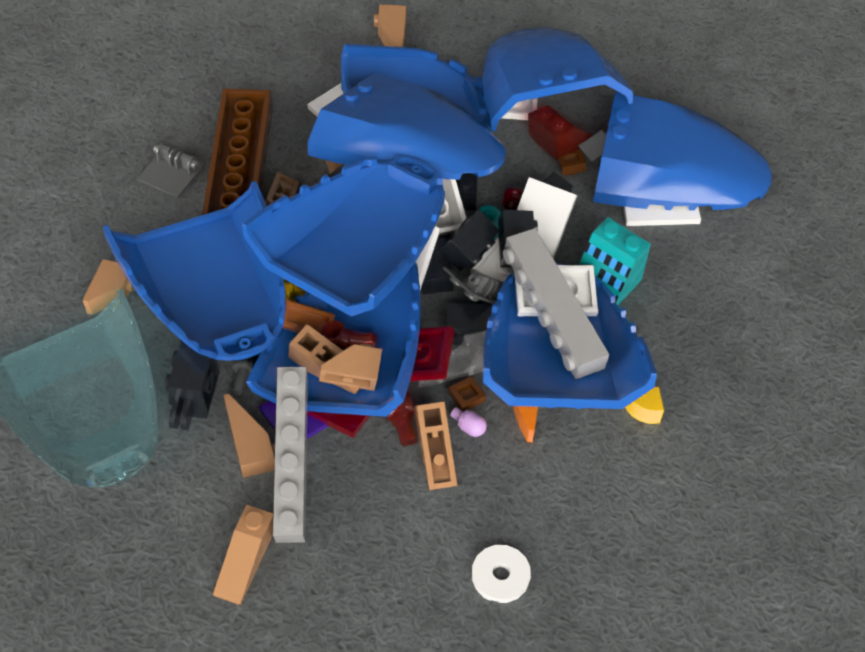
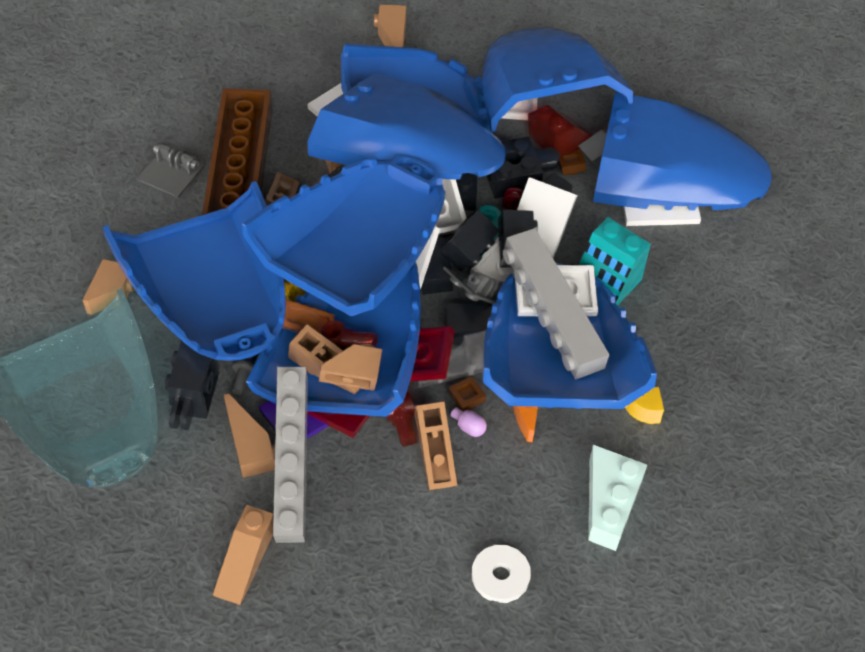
(525, 164): none -> black brick
(611, 494): none -> light aqua wedge

